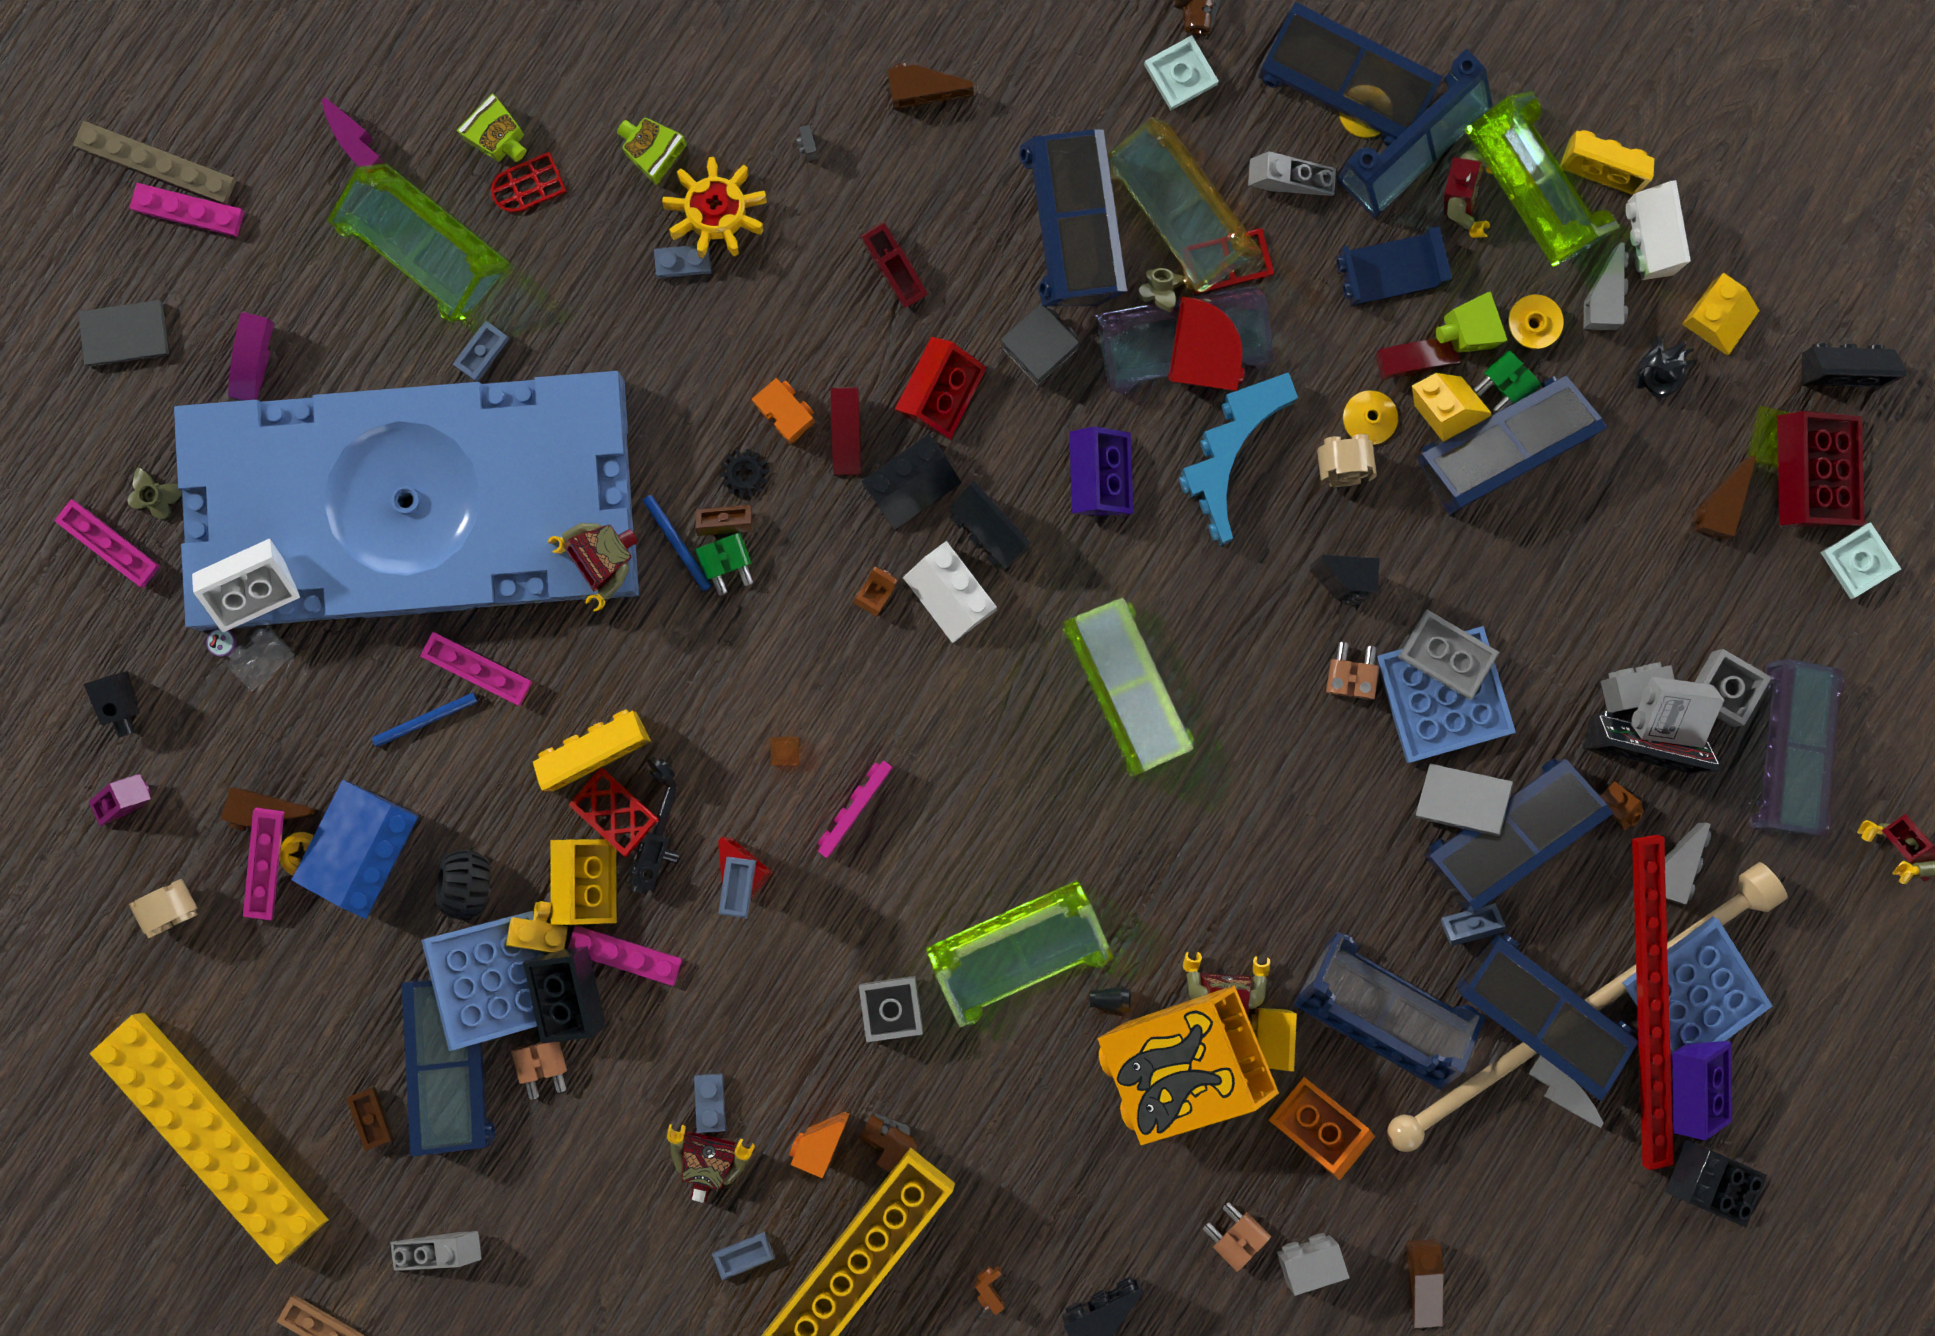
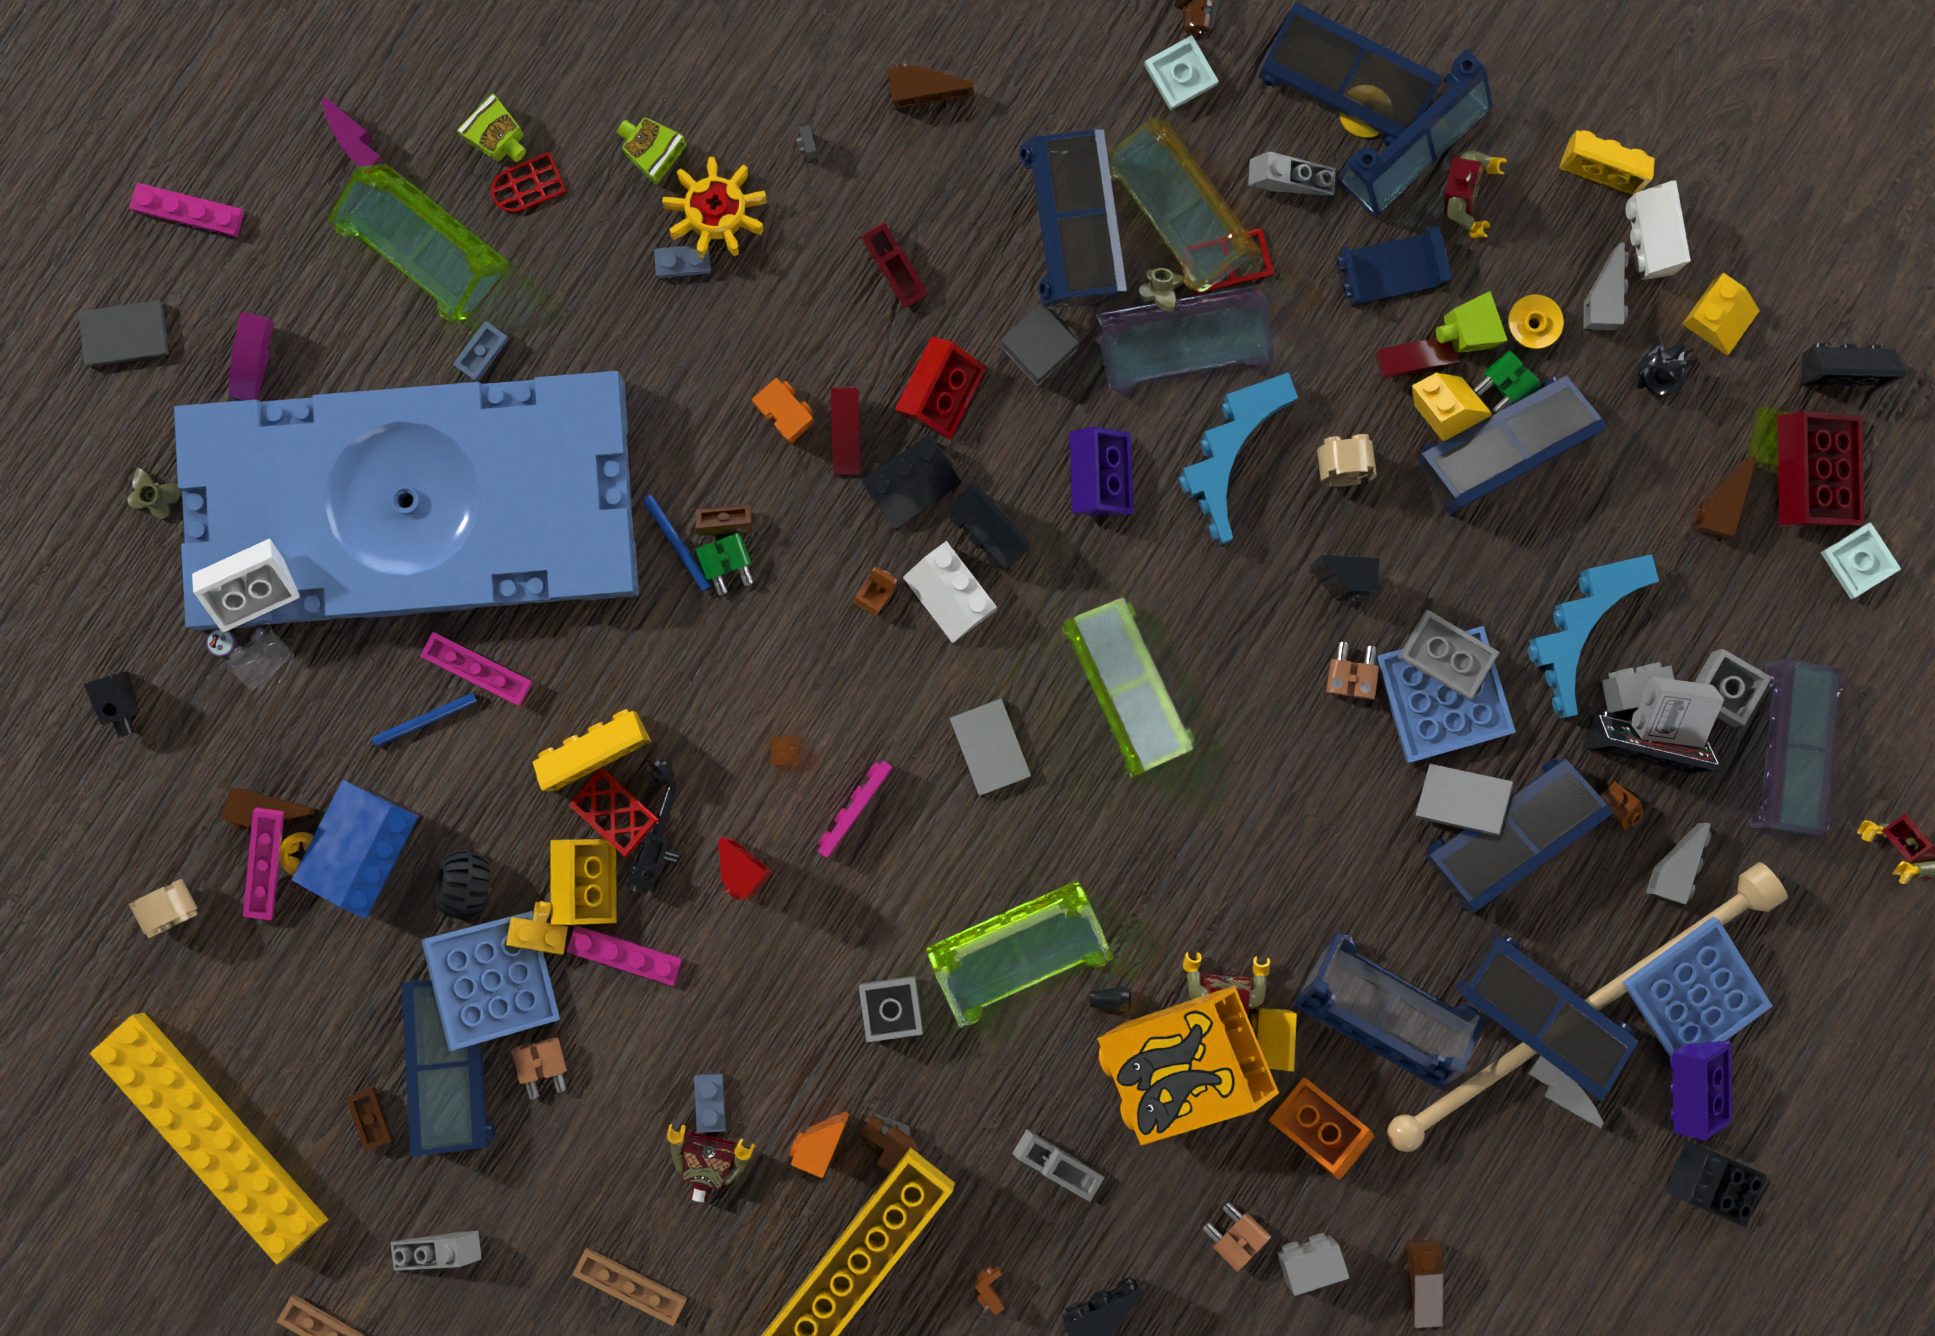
(107, 543): dark pink plate -> none
(120, 799): magenta slope -> none
(154, 163): dark tan plate -> none
(564, 995): black slope -> none
(598, 556): torso -> none
(629, 1286): none -> medium nougat plate
(736, 466): black gear -> none
(737, 887): sand blue tile -> none
(743, 1255): sand blue tile -> none
(990, 747): none -> light grey tile
(1058, 1165): none -> light grey slope
(1206, 347): red brick -> none
(1357, 421): yellow dish -> none
(1473, 925): sand blue plate -> none
(1536, 180): clear neon green windscreen -> none
(1576, 618): none -> dark azure arch
(1653, 1001): red plate -> none

